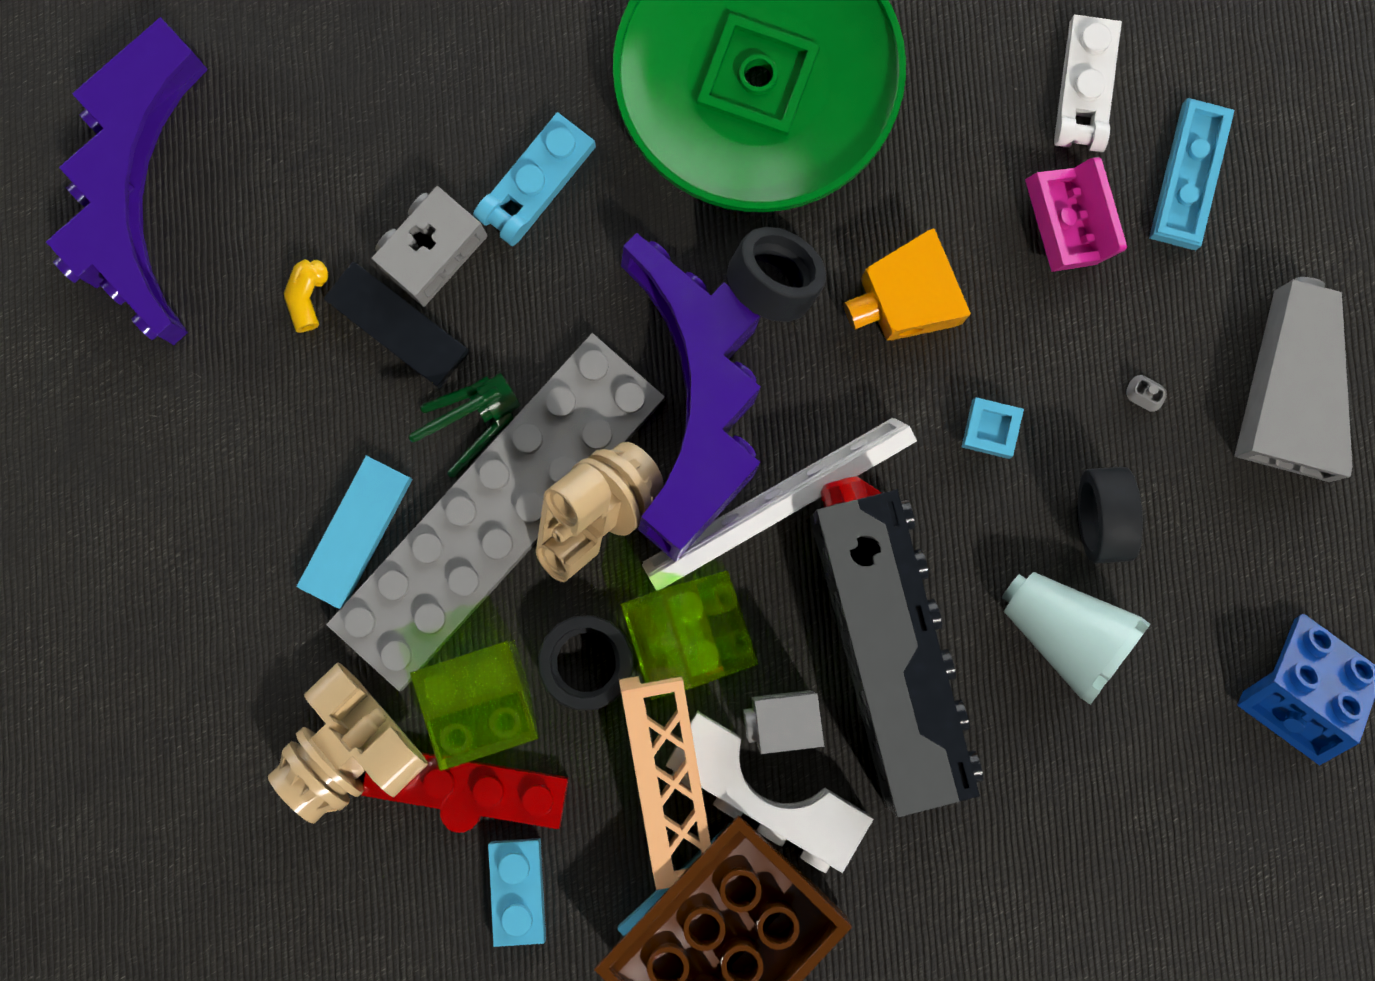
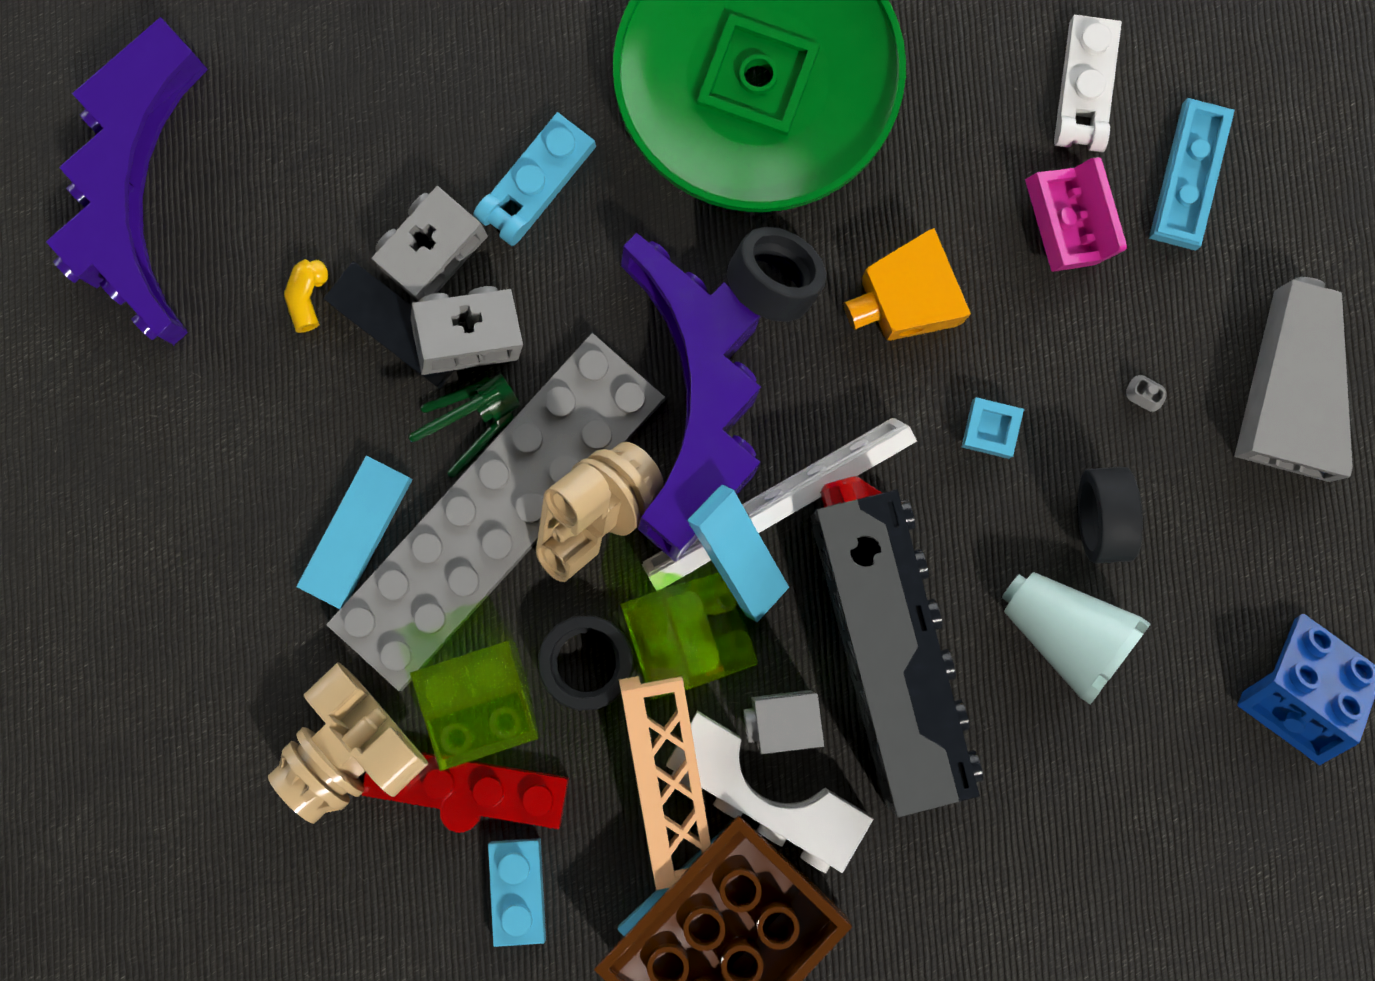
(445, 345): none -> light grey brick
(738, 552): none -> medium azure tile

